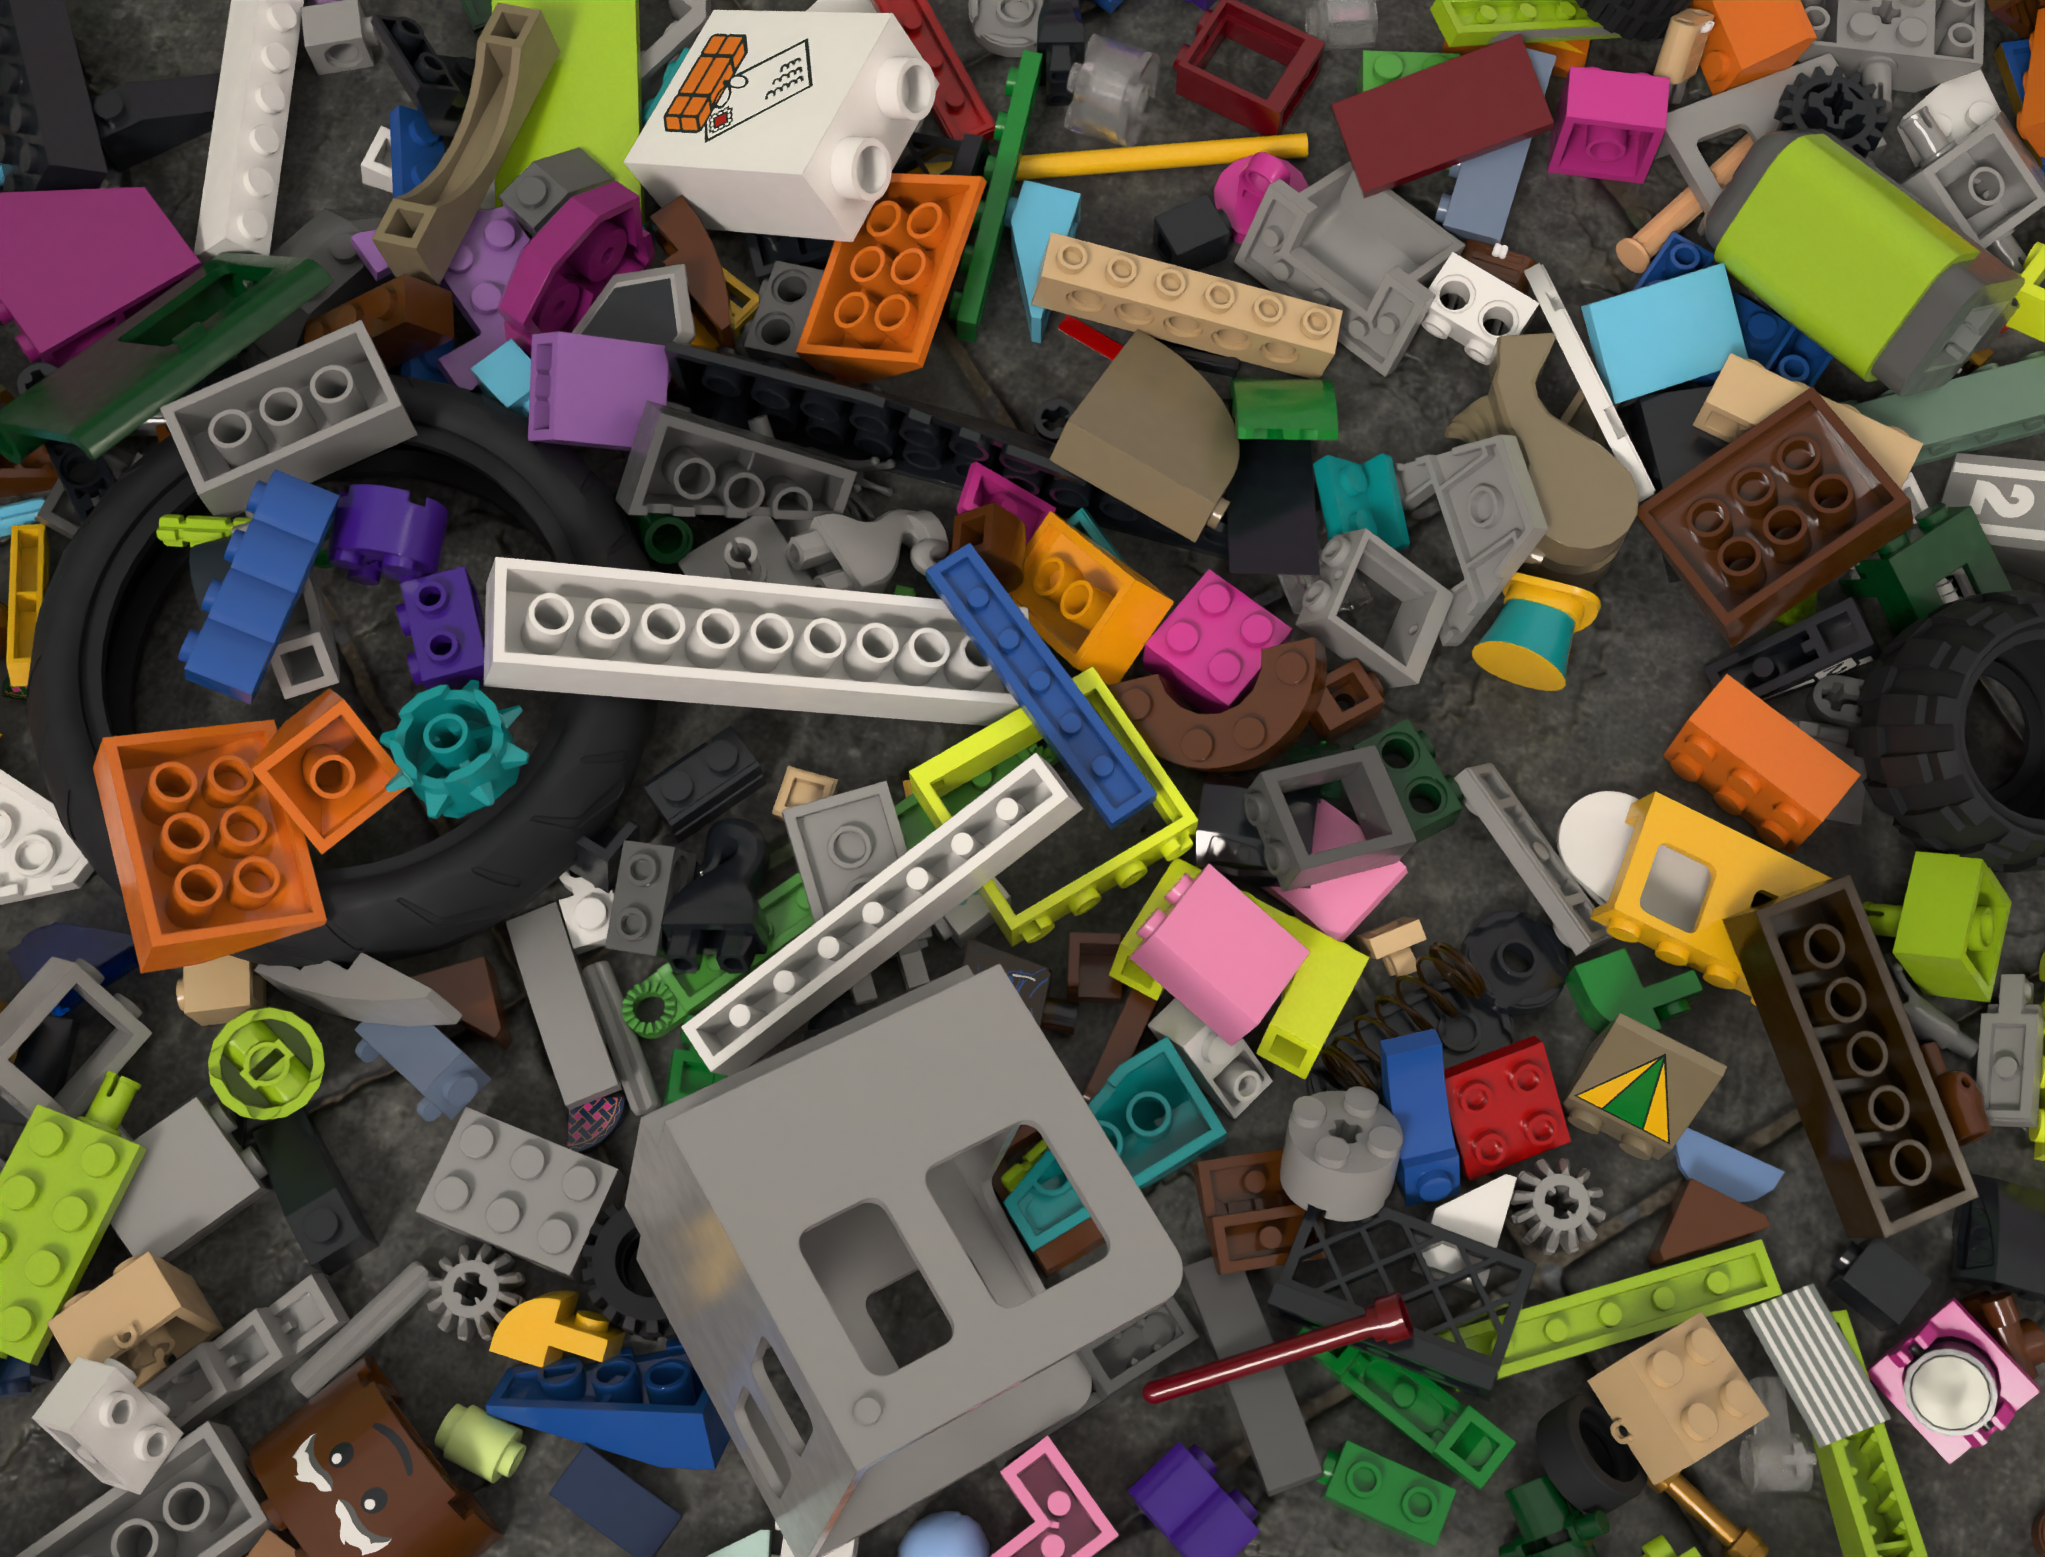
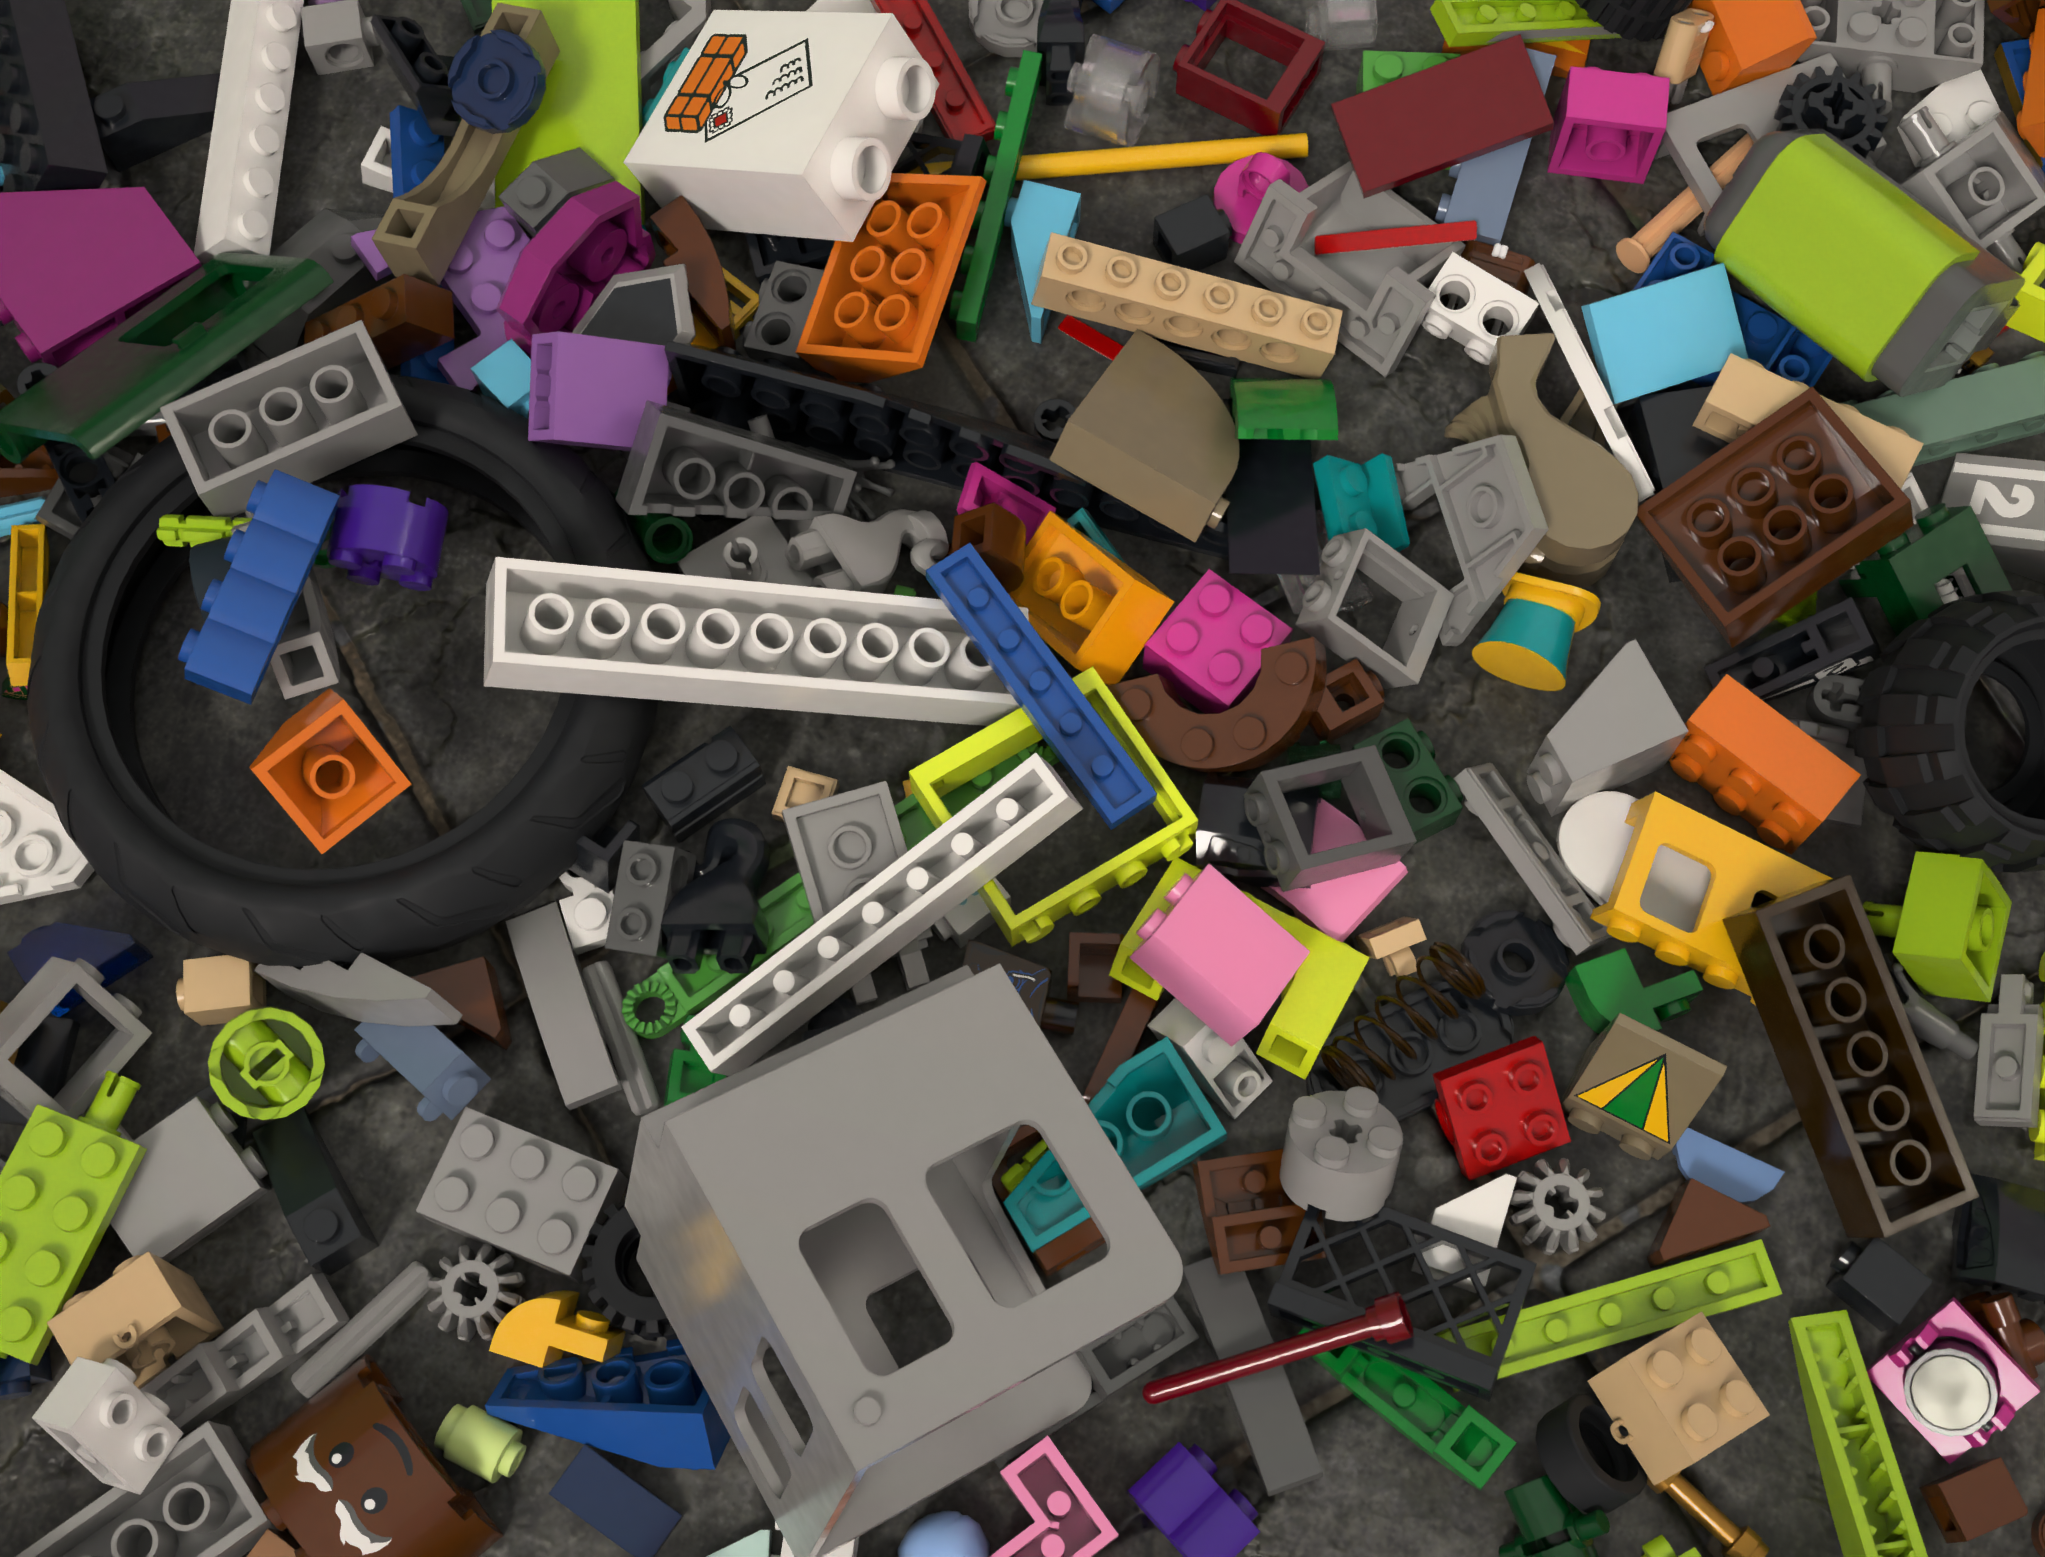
(202, 845): orange slope -> none
(445, 629): dark purple brick -> none
(454, 750): teal brick -> none
(497, 81): none -> dark blue tile
(594, 1123): dark blue tile -> none
(1385, 1493): green brick -> none
(1396, 237): none -> red sticker
(1418, 1099): blue slope -> none
(1608, 736): none -> light grey slope
(1773, 1456): clear axle -> none
(1817, 1365): light grey sticker -> none
(1959, 1096): reddish brown piece -> none
(1974, 1500): none -> reddish brown panel

